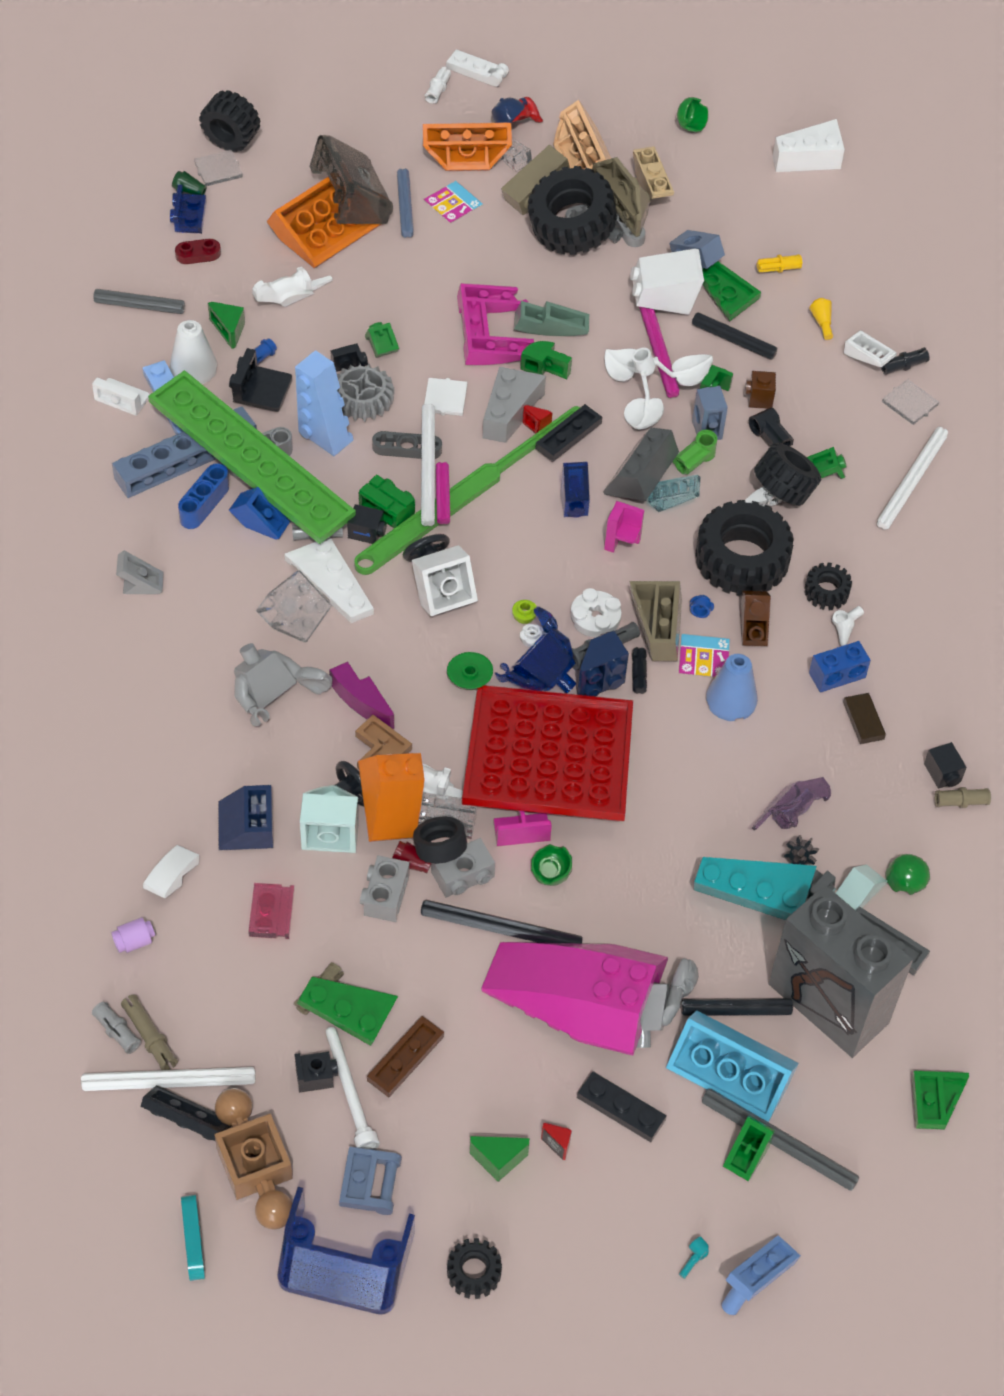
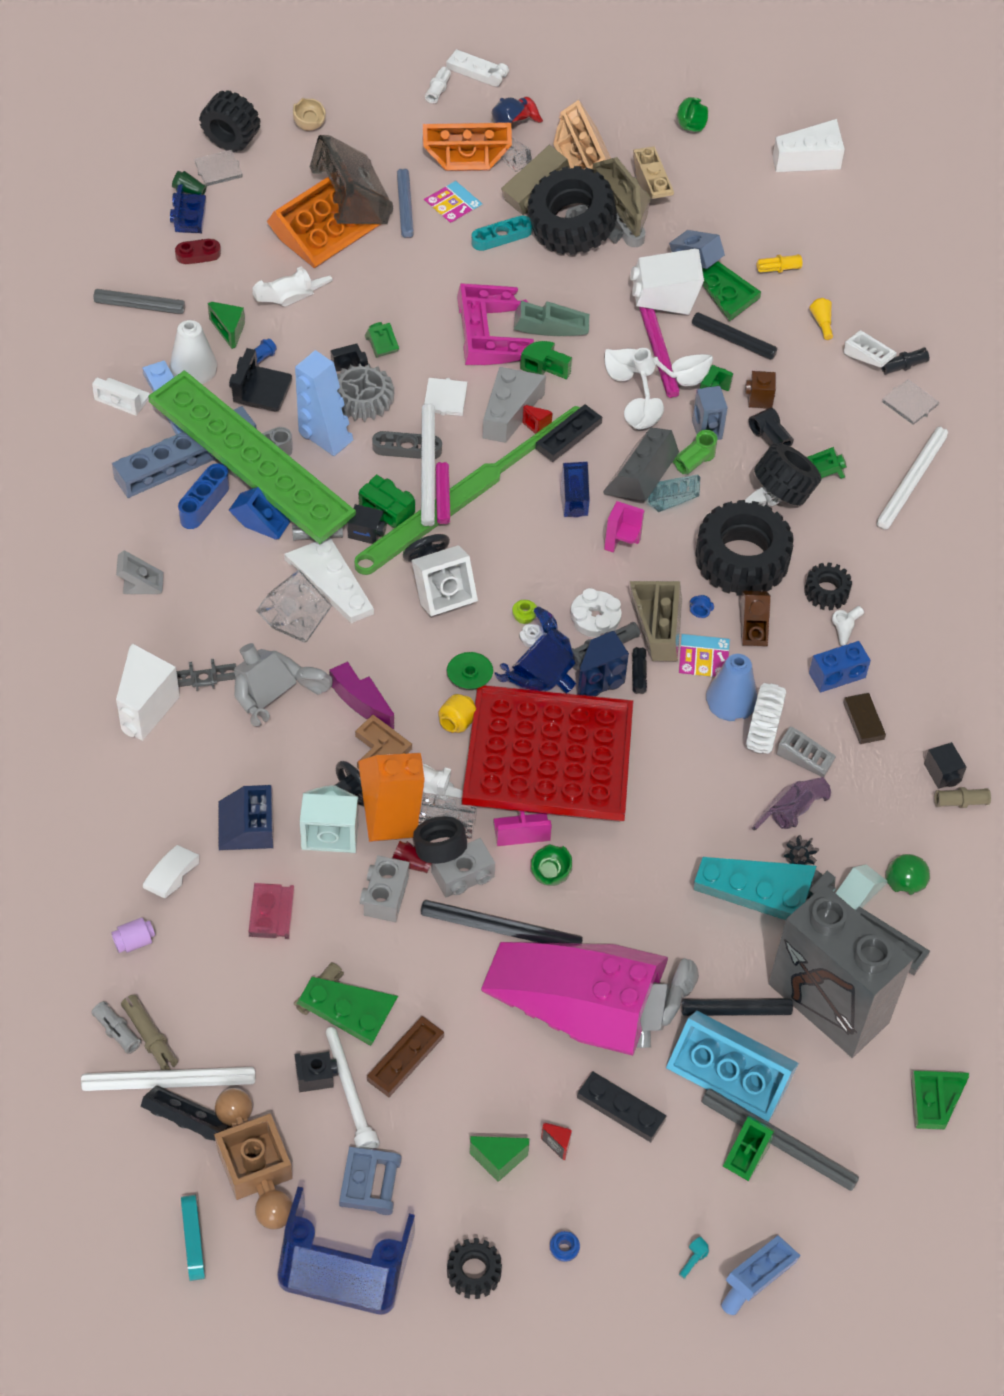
(145, 692): none -> white slope
(212, 677): none -> dark grey piece
(309, 114): none -> tan hair
(457, 713): none -> yellow head
(487, 237): none -> teal beam
(564, 1238): none -> blue plate
(766, 718): none -> white gear
(802, 741): none -> light grey slope

